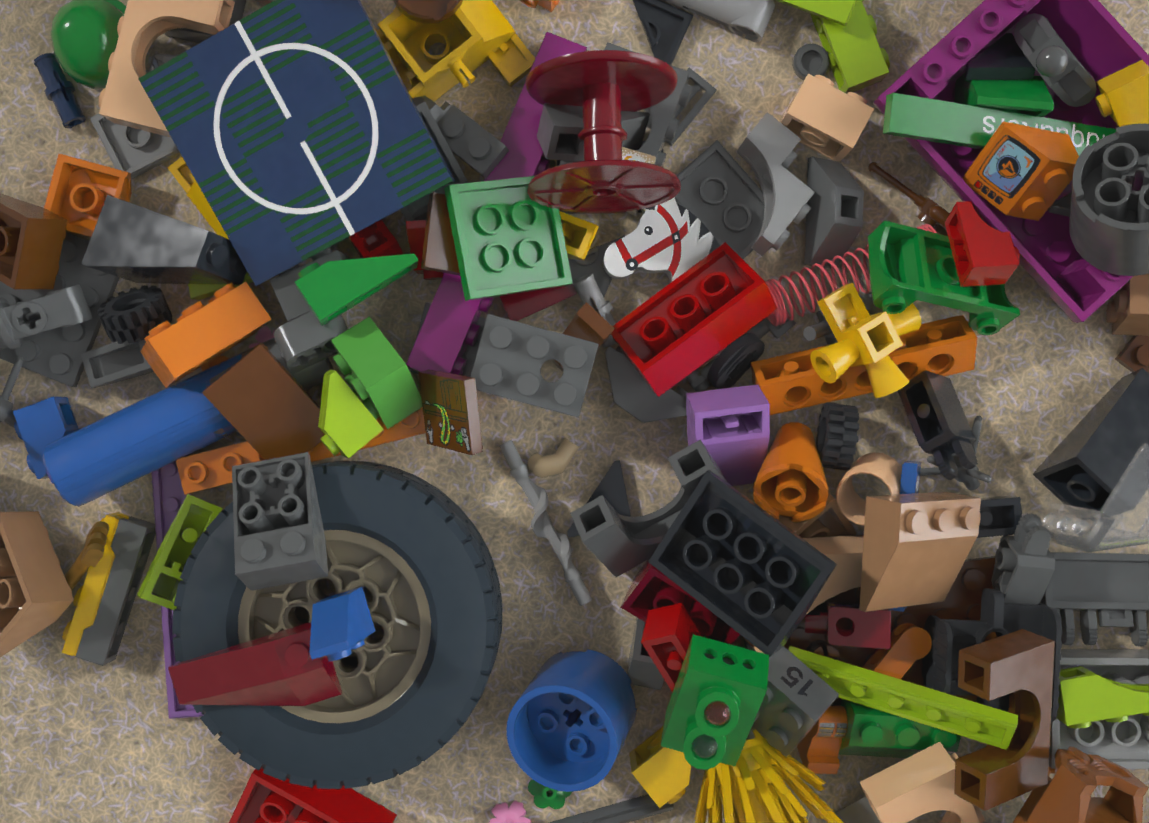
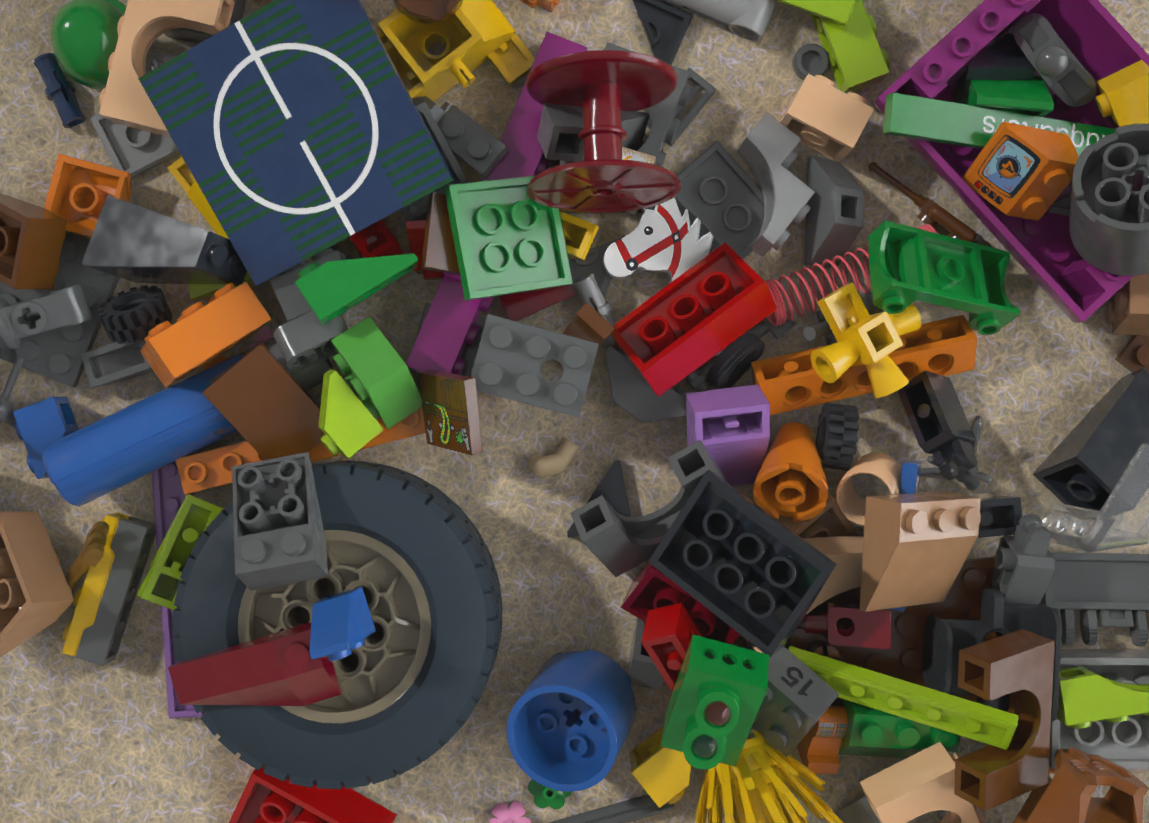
(542, 524): light grey piece -> none
(906, 646): orange leg -> none
(978, 250): red arch -> none

